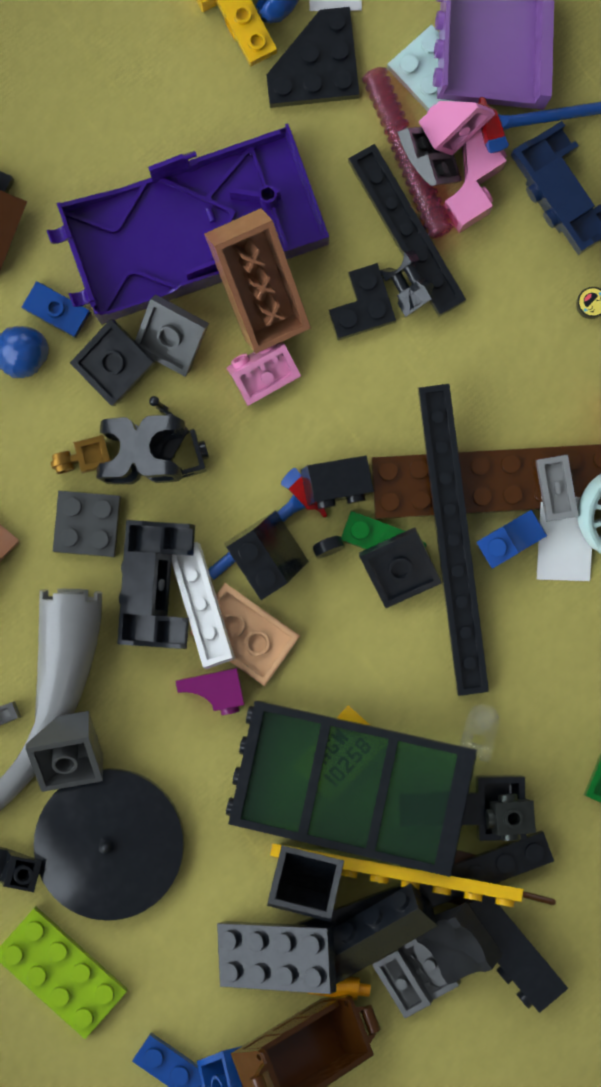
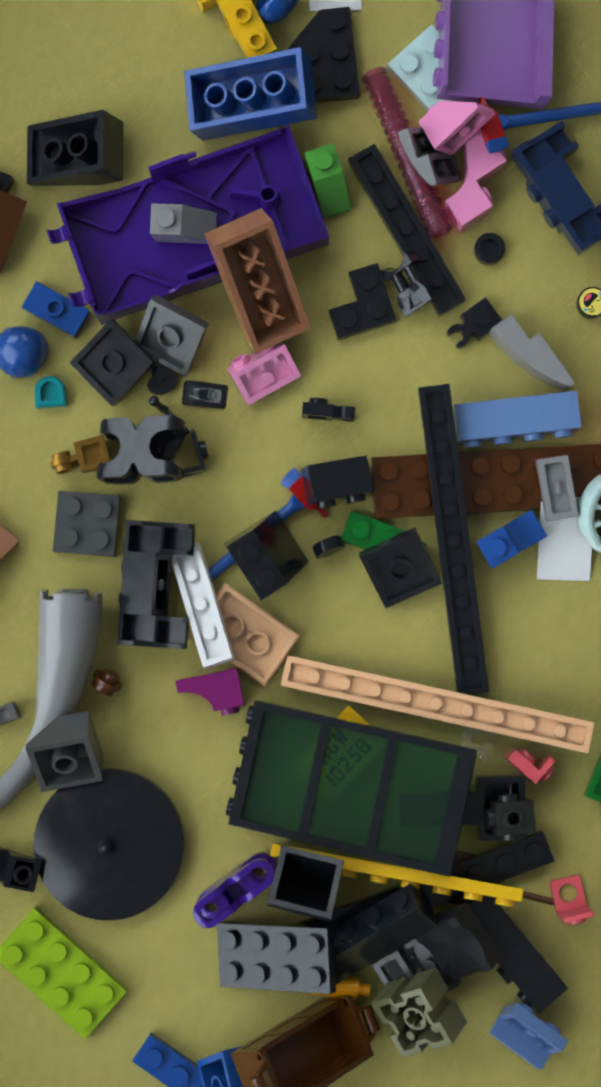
(50, 393): none -> teal tile
(75, 150): none -> black slope
(106, 682): none -> reddish brown plate
(162, 380): none -> black piece
(180, 223): none -> light grey slope
(204, 394): none -> black sticker
(234, 890): none -> dark purple piece
(250, 94): none -> blue brick
(320, 410): none -> black plate
(327, 181): none -> bright green slope
(419, 1012): none -> olive brick
(438, 704): none -> light nougat plate
(477, 321): none -> black plate
(489, 249): none -> black tile
(517, 418): none -> medium blue brick
(524, 764): none -> coral bracket
(527, 1034): none -> medium blue bracket
(530, 354): none -> light grey slope
(576, 910): none -> coral bracket

